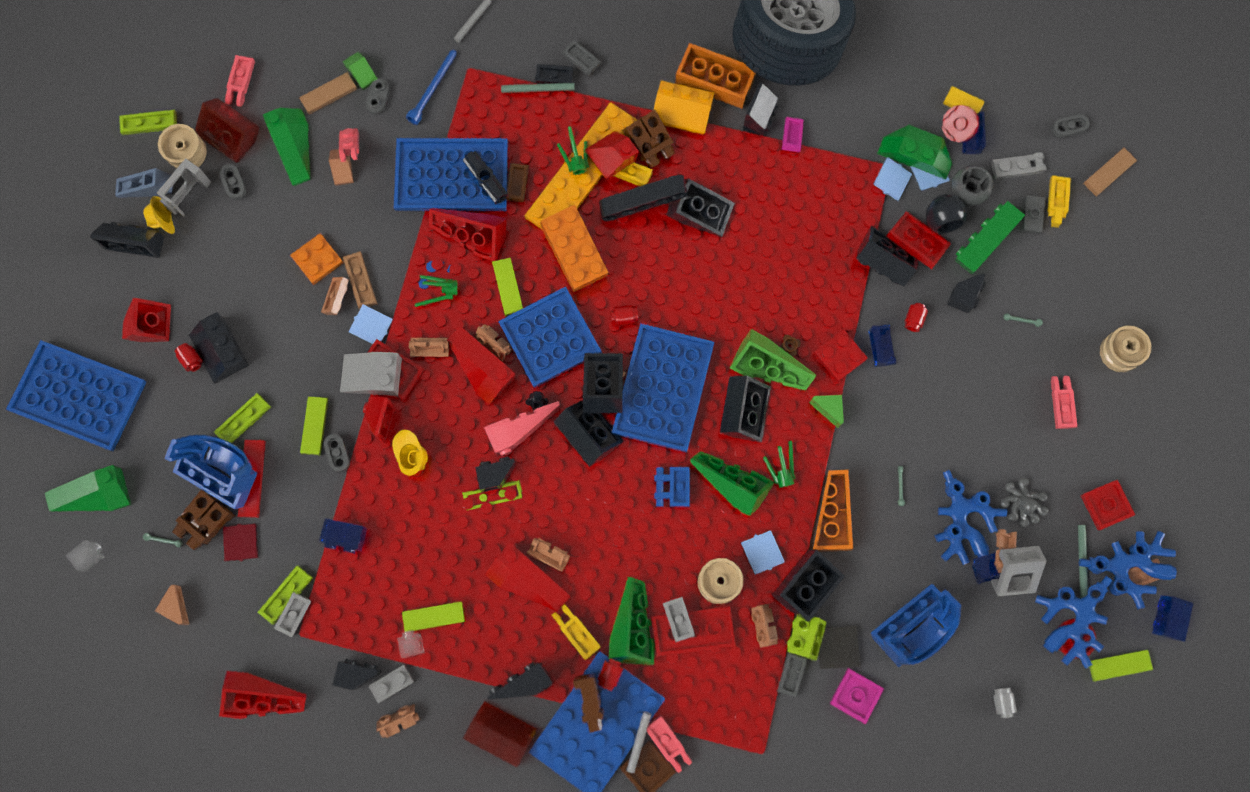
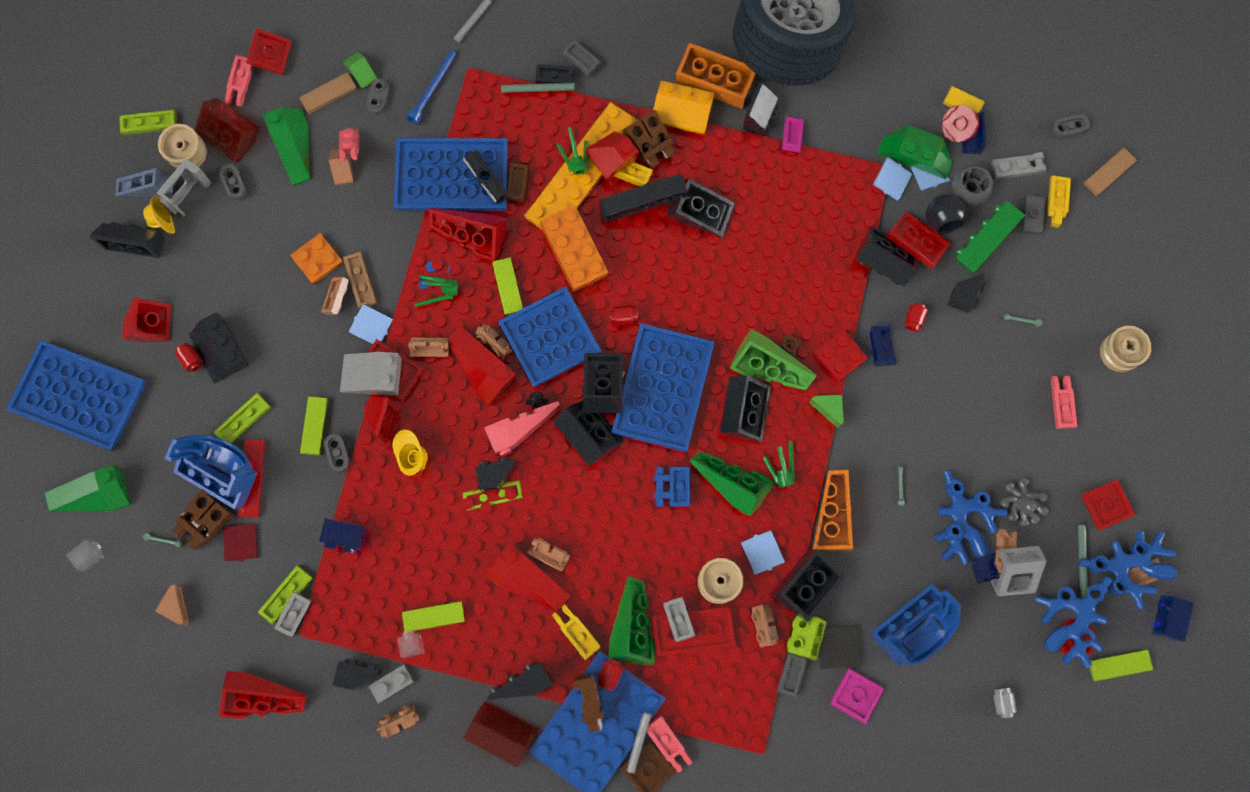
(268, 51): none -> red plate

